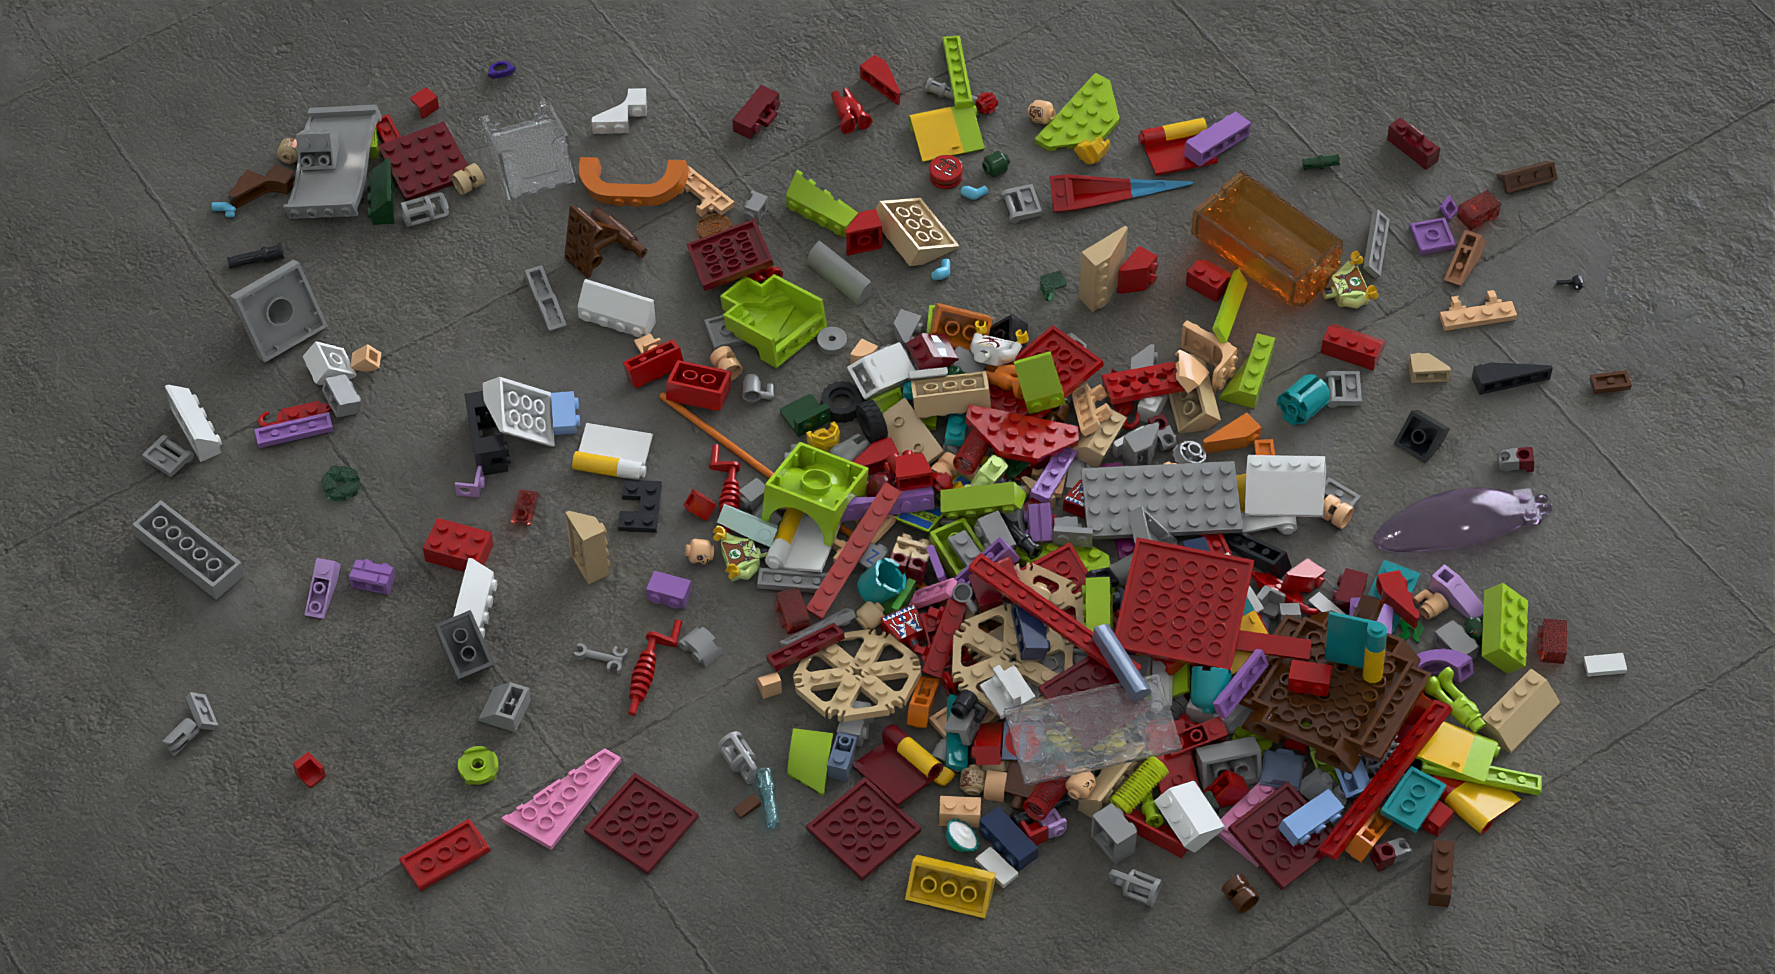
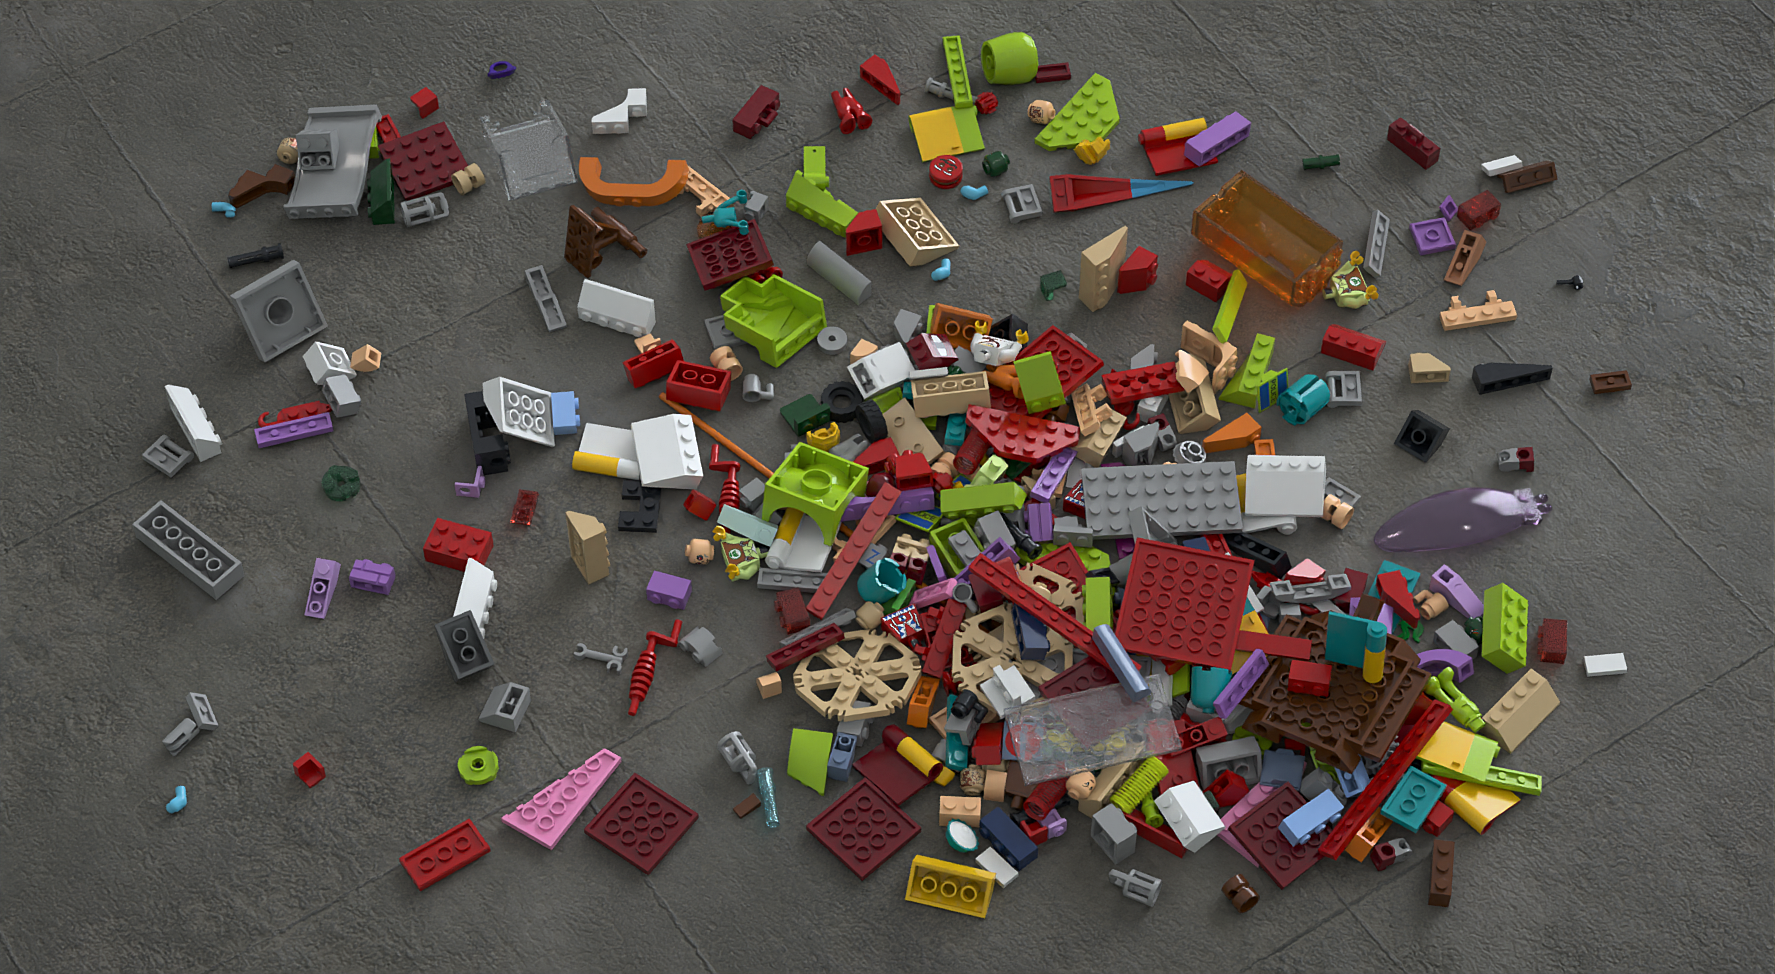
(179, 801): none -> medium azure arm
(667, 452): none -> white slope
(726, 217): none -> teal piece
(815, 166): none -> lime door
(1009, 59): none -> lime piece
(1053, 73): none -> dark red tile
(1272, 386): none -> piece
(1312, 592): none -> light grey slope
(1502, 165): none -> white tile

